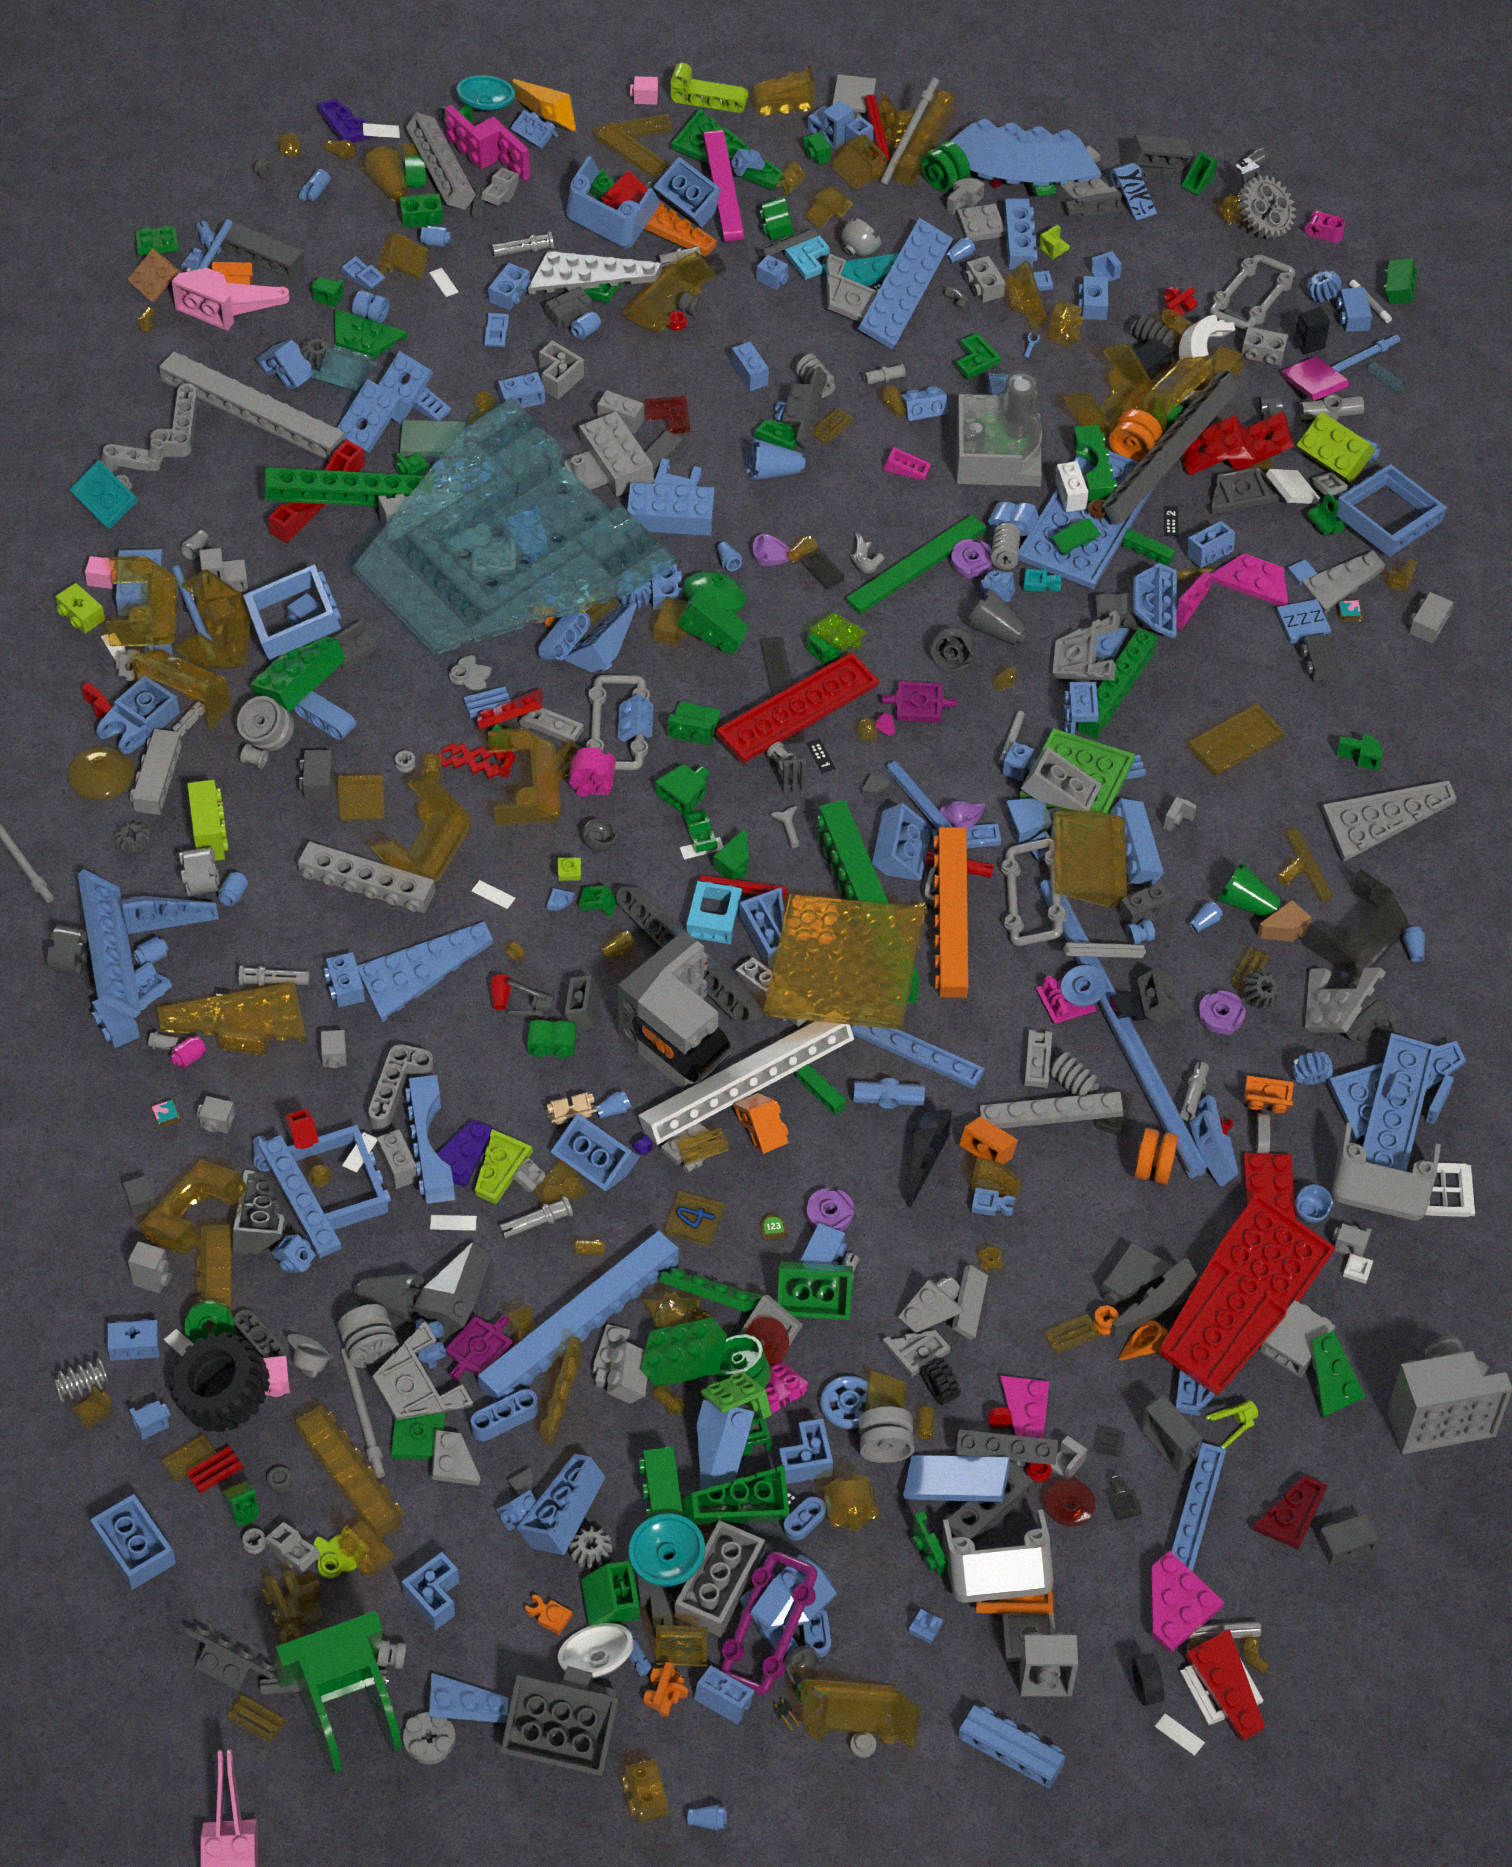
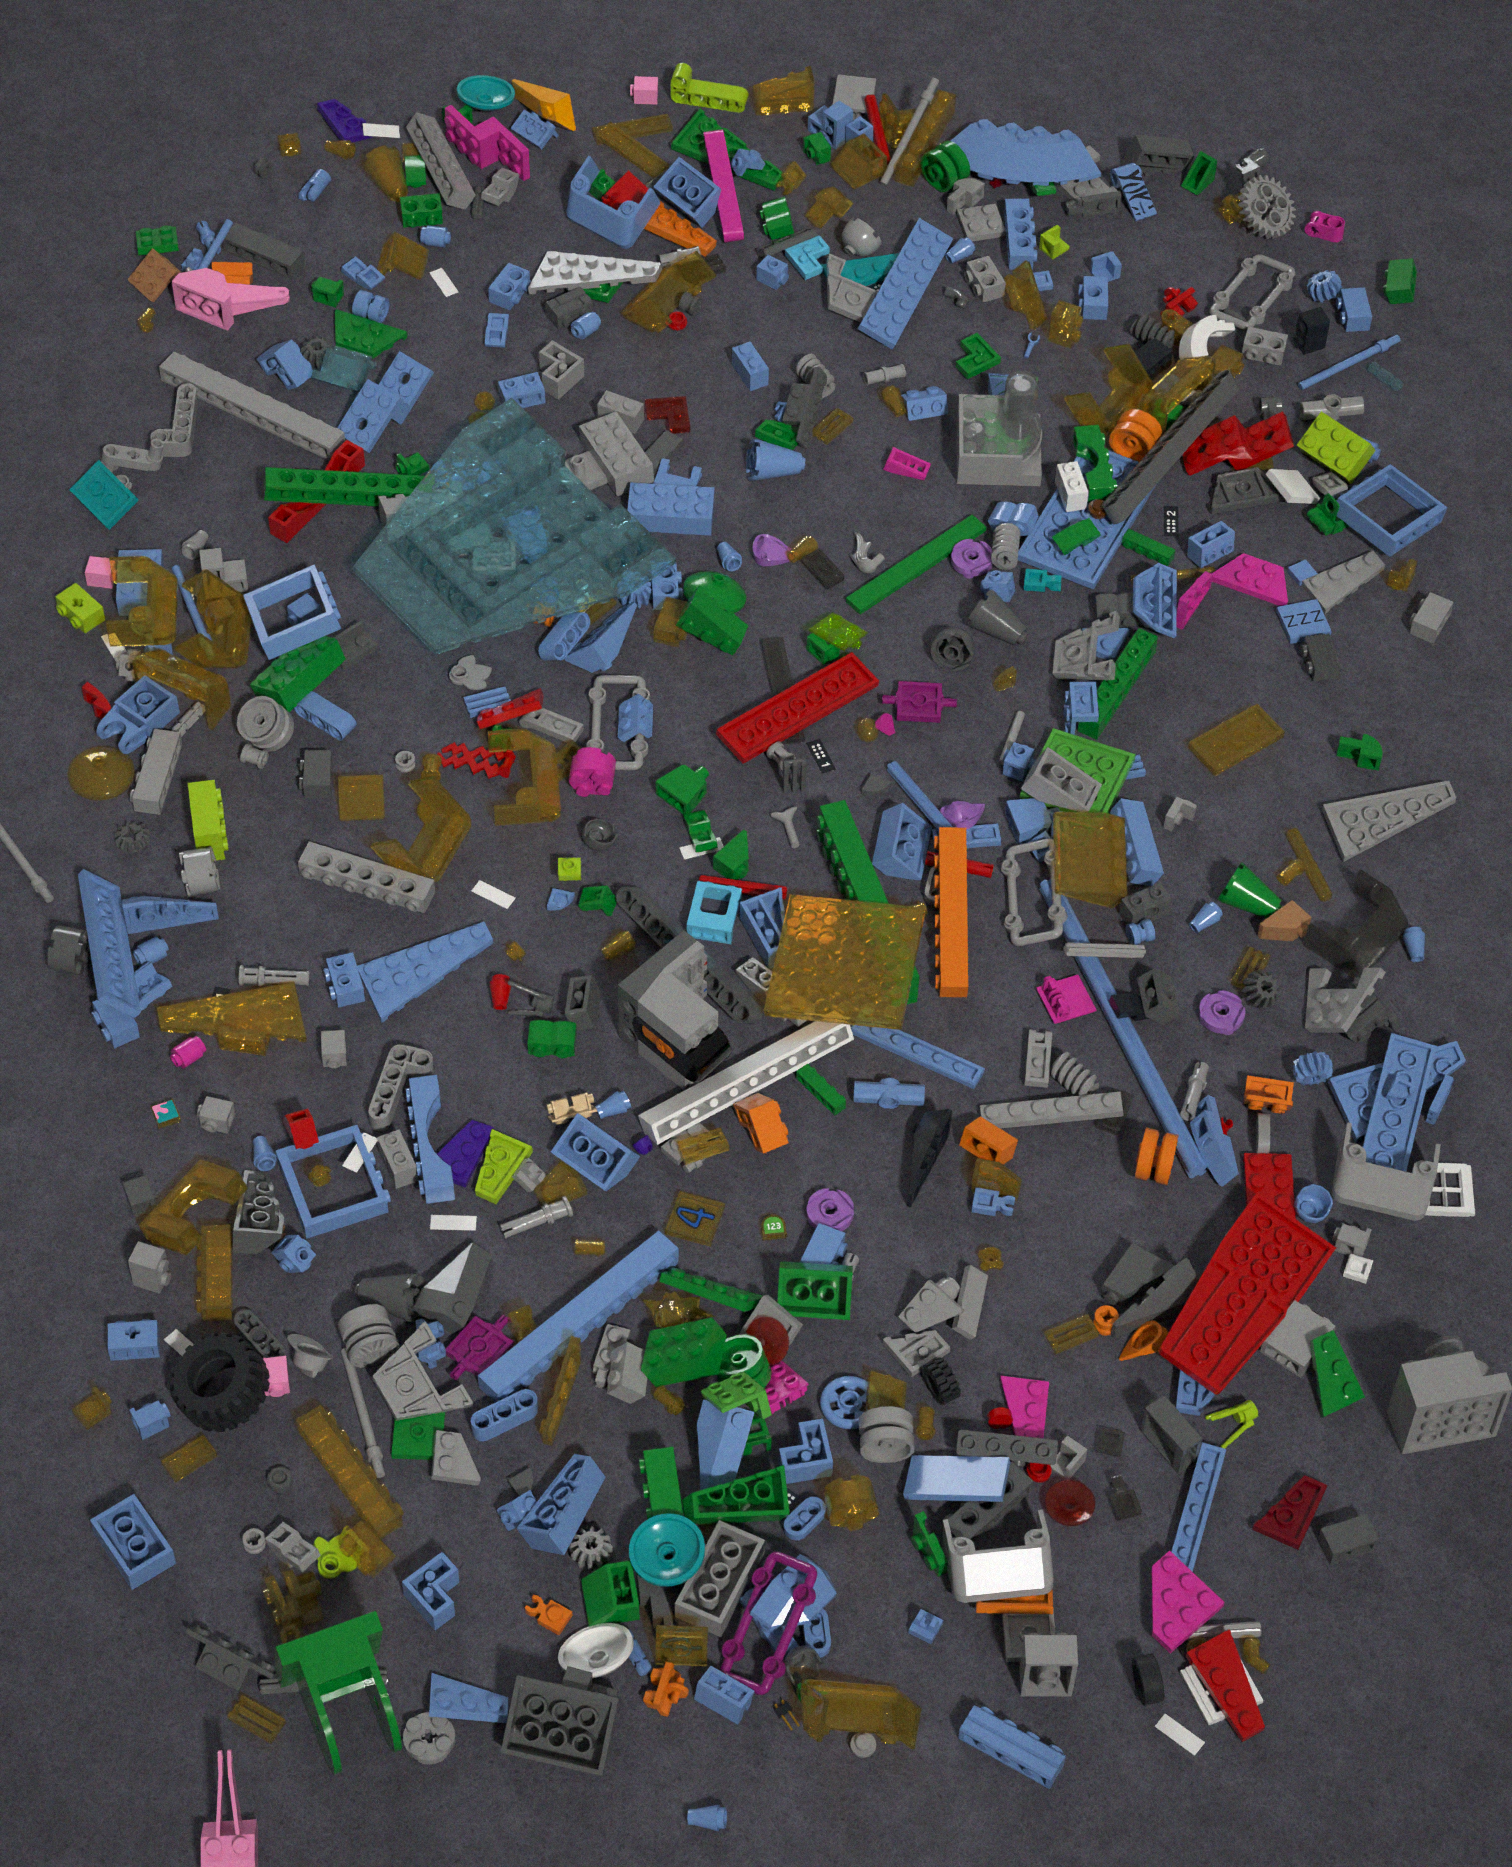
(80, 1380): light grey piece -> none
(162, 1041): light grey pin -> none
(204, 1311): green plate -> none
(227, 1452): red tile -> none
(232, 889): medium blue brick -> none
(241, 1503): green slope -> none
(300, 1196): medium blue plate -> none
(397, 1657): light grey wheel -> none
(428, 437): sand green tile -> none
(431, 398): medium blue slope -> none
(532, 243): light grey pin -> none
(646, 1791): clear yellow brick -> none
(693, 723): green bracket -> none
(1080, 978): medium blue dish -> none
(1315, 378): dark pink tile -> none
(1349, 610): tile -> none
(1373, 304): bar -> none

